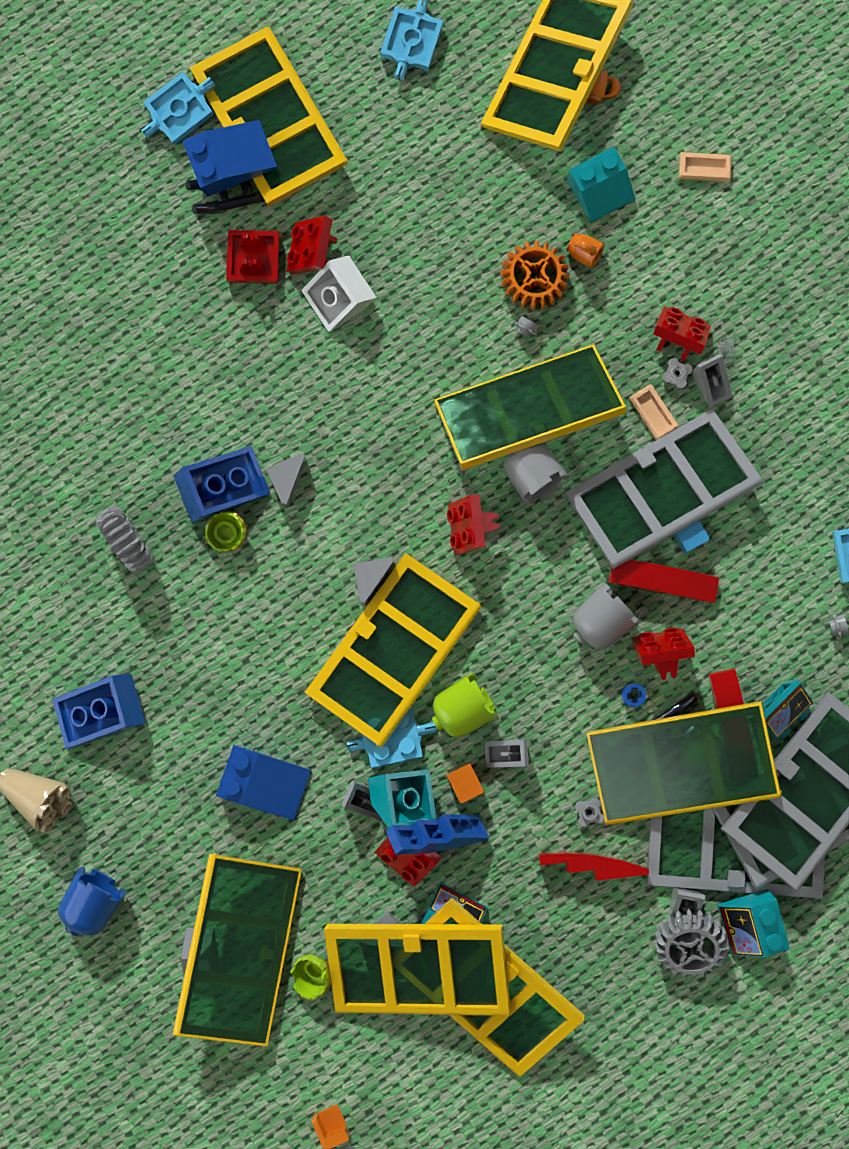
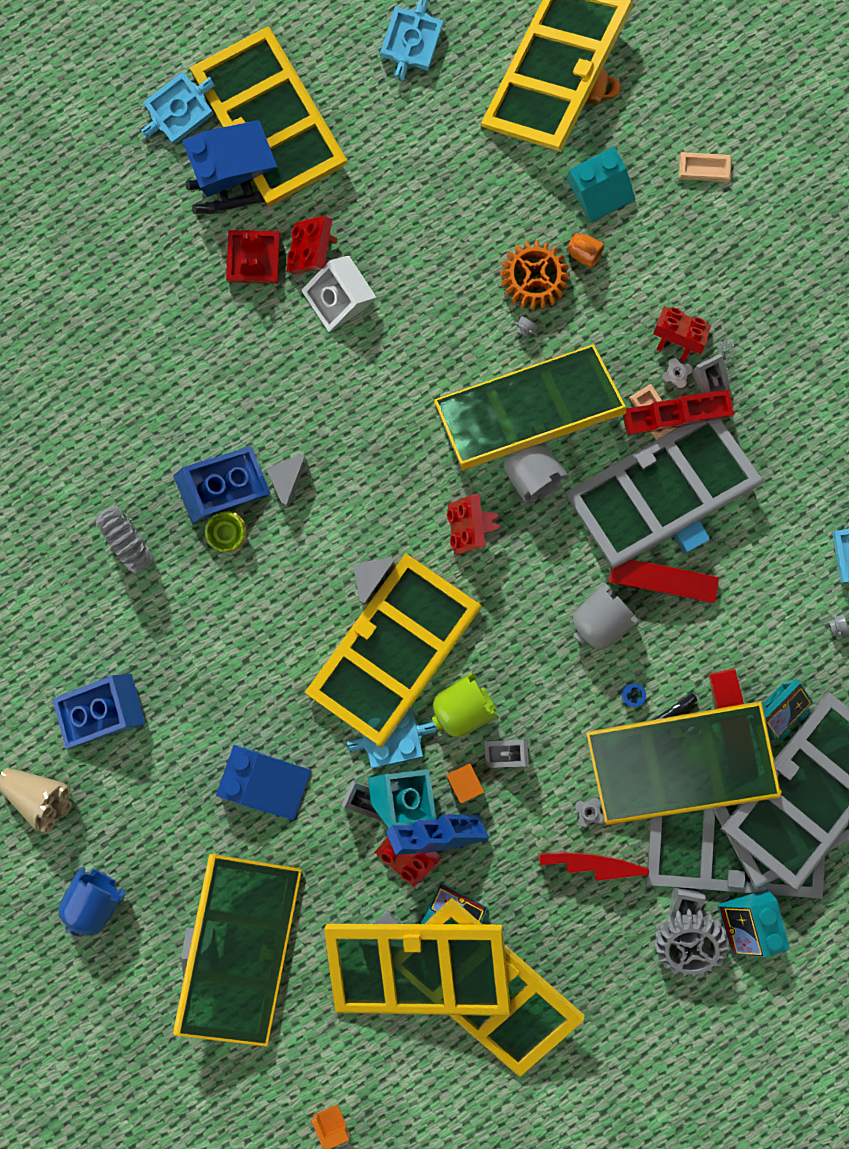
(317, 970): lime hair -> none
(663, 649): red plate -> none
(678, 412): none -> red slope

